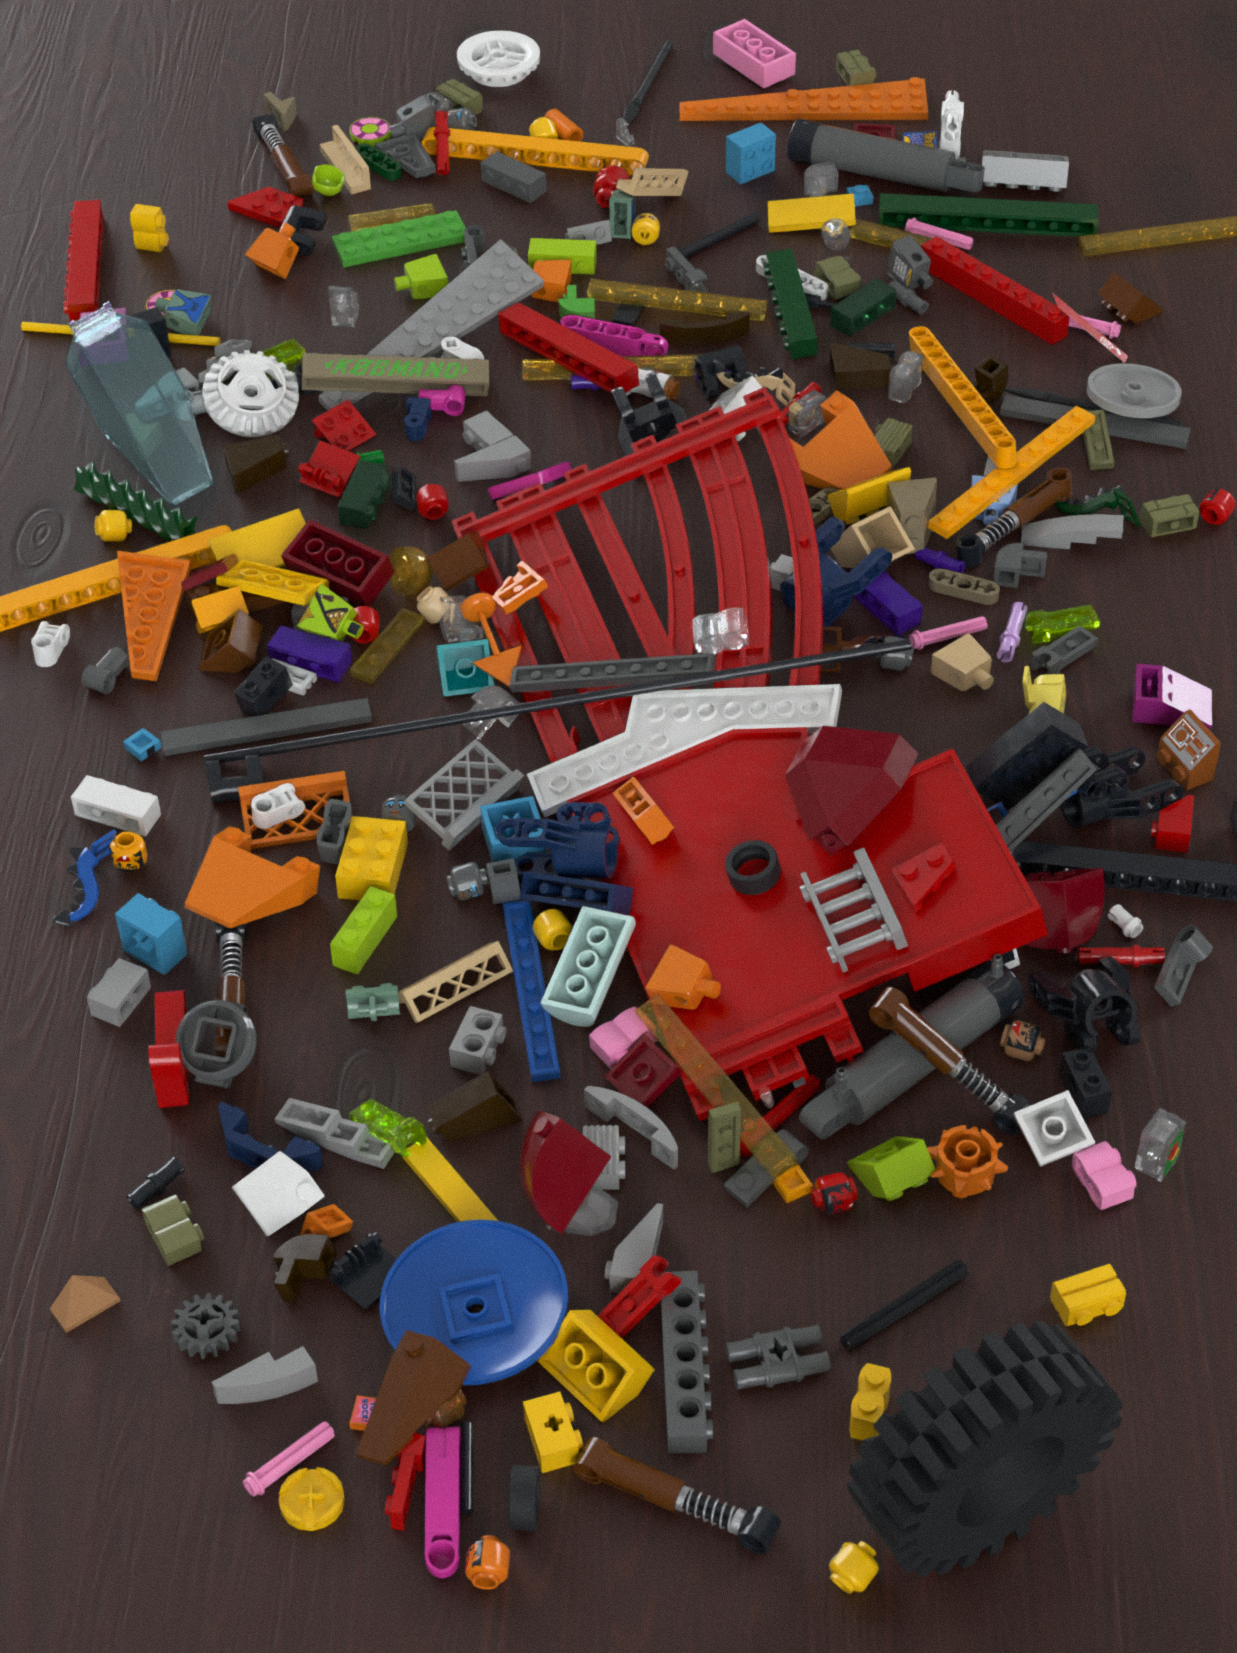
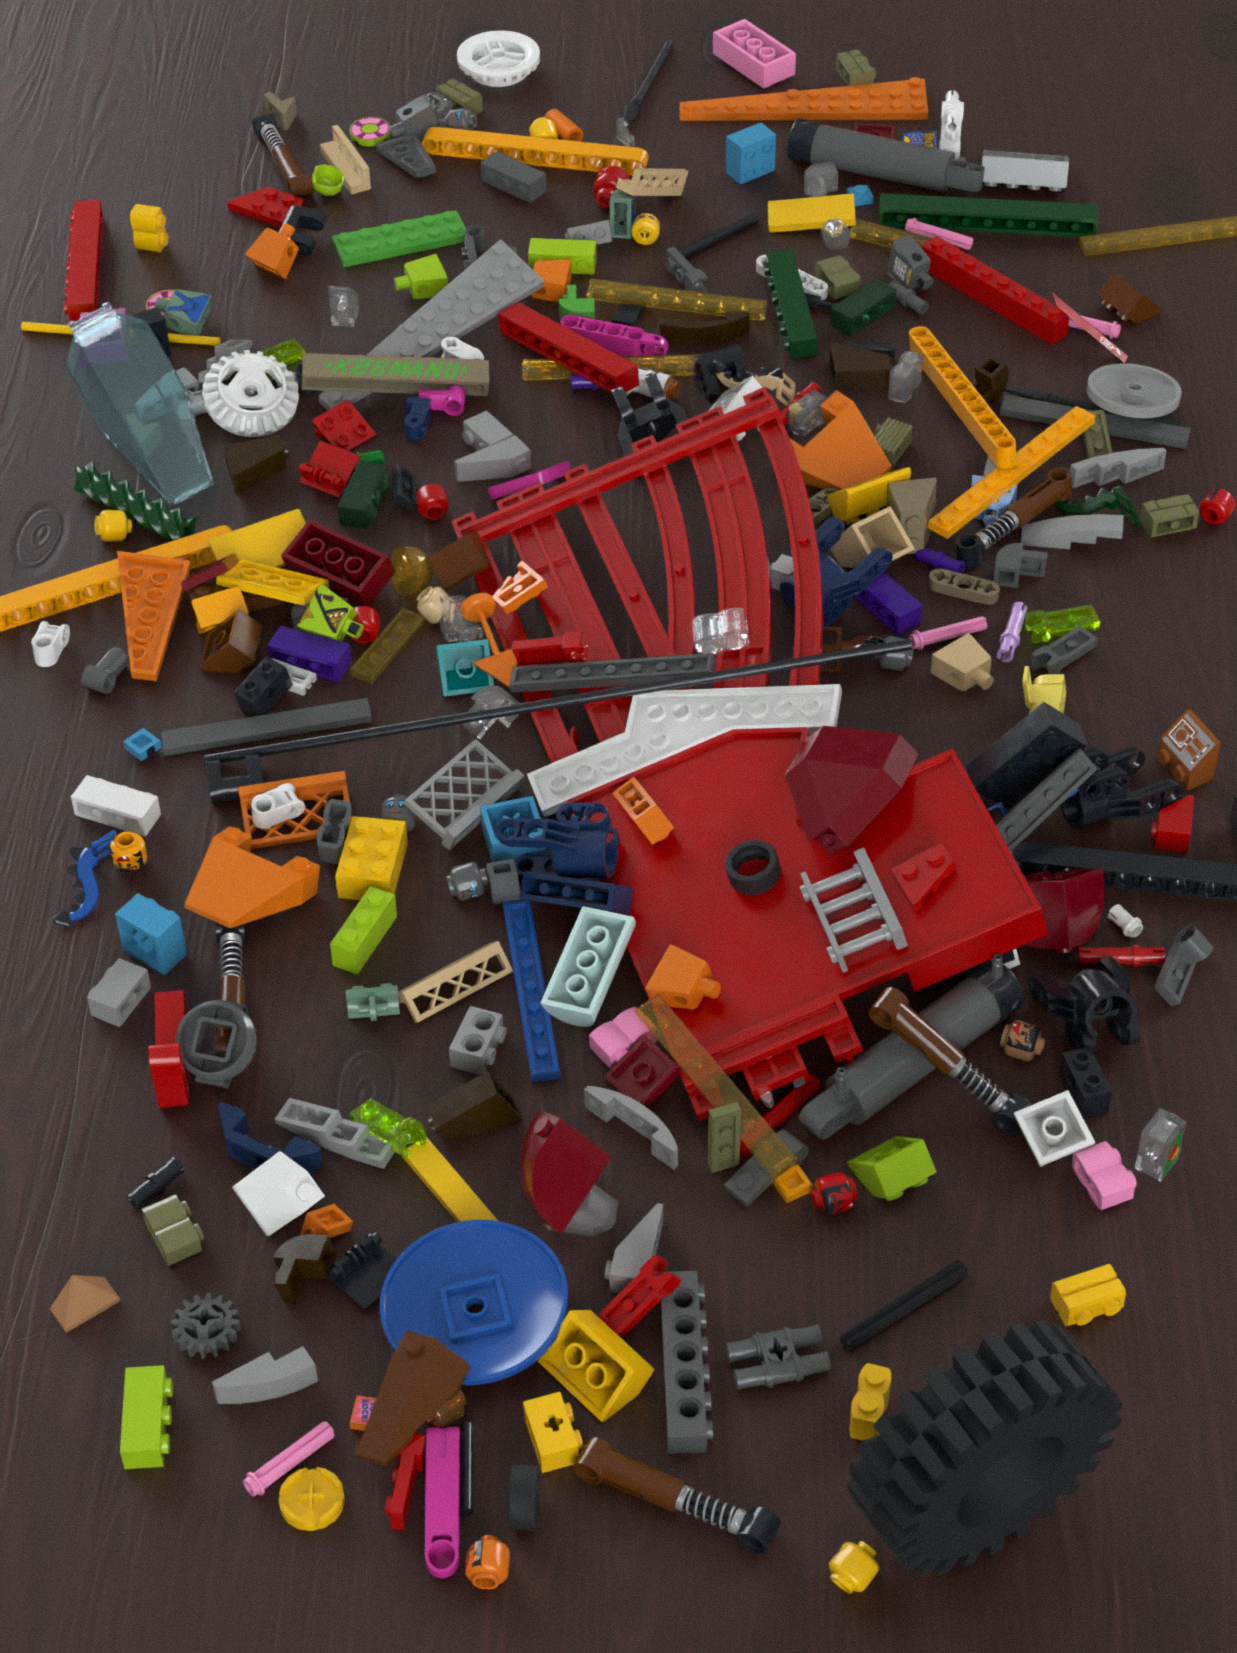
(145, 1417): none -> lime brick
(380, 162): dark green beam -> none
(389, 216): clear yellow tile -> none
(442, 135): red pin -> none
(551, 650): none -> red plate
(552, 929): yellow head -> none
(609, 1141): light grey brick -> none
(966, 1161): orange brick -> none
(1118, 465): none -> light grey slope
(1164, 695): magenta slope -> none

